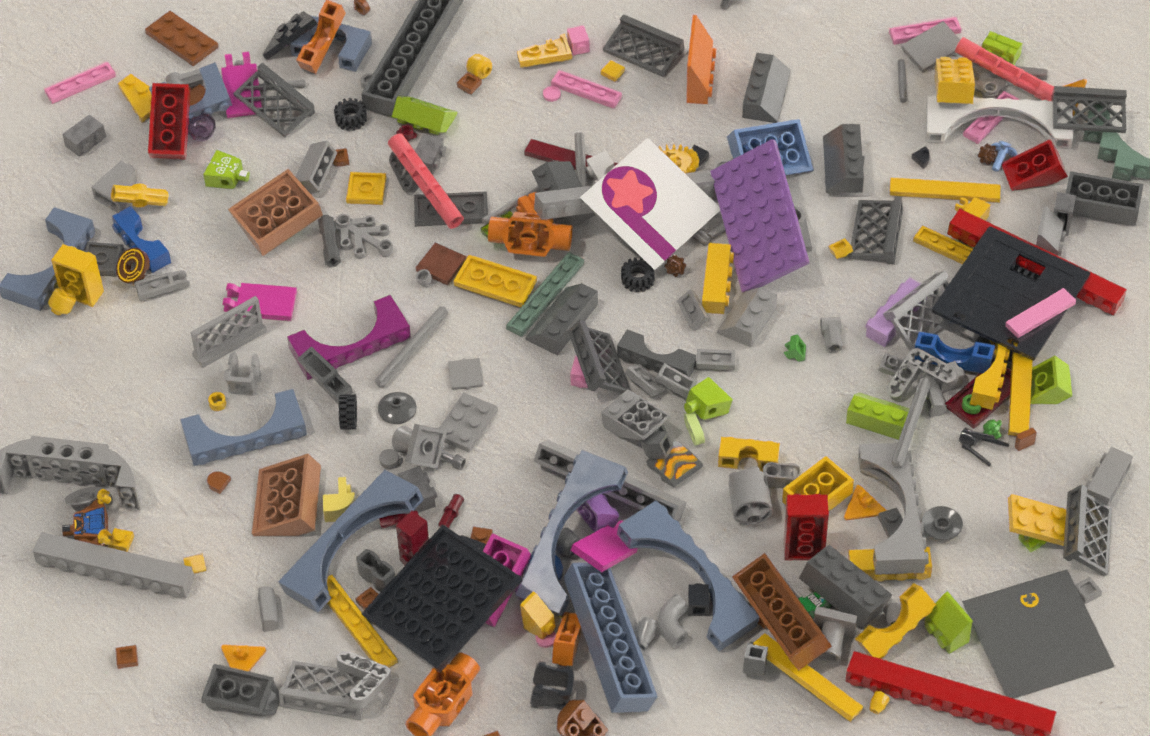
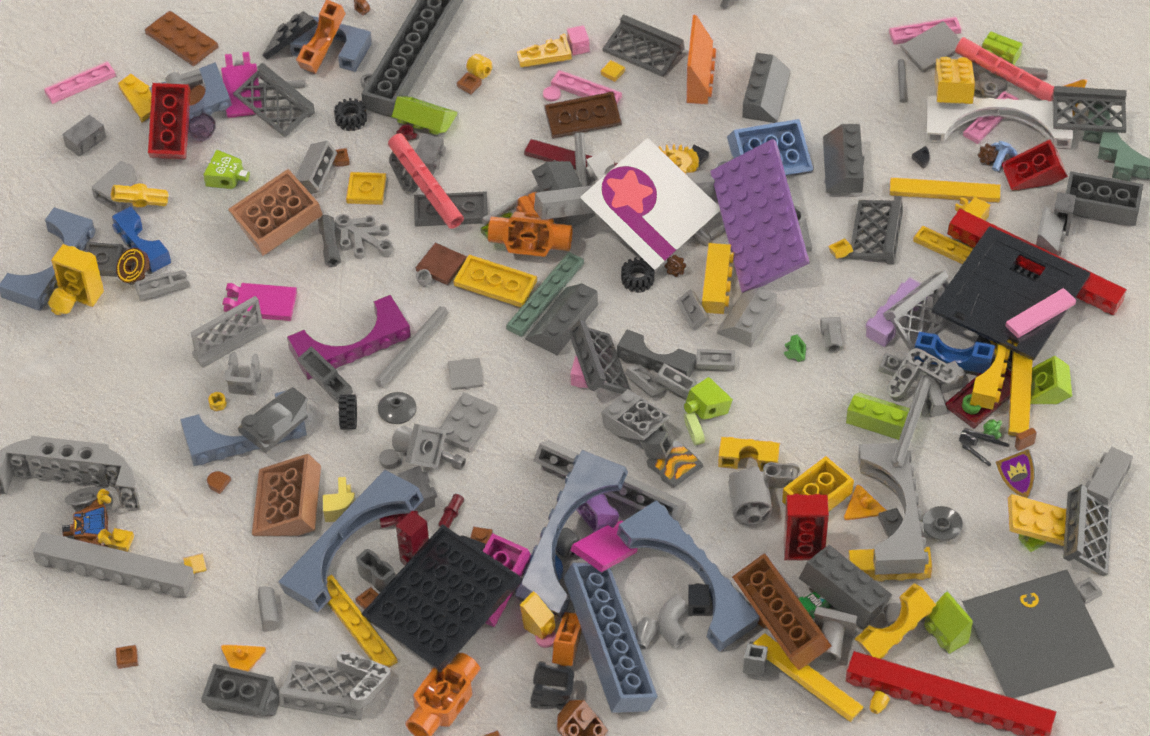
(275, 419): none -> dark grey slope
(582, 114): none -> reddish brown plate
(1018, 472): none -> shield

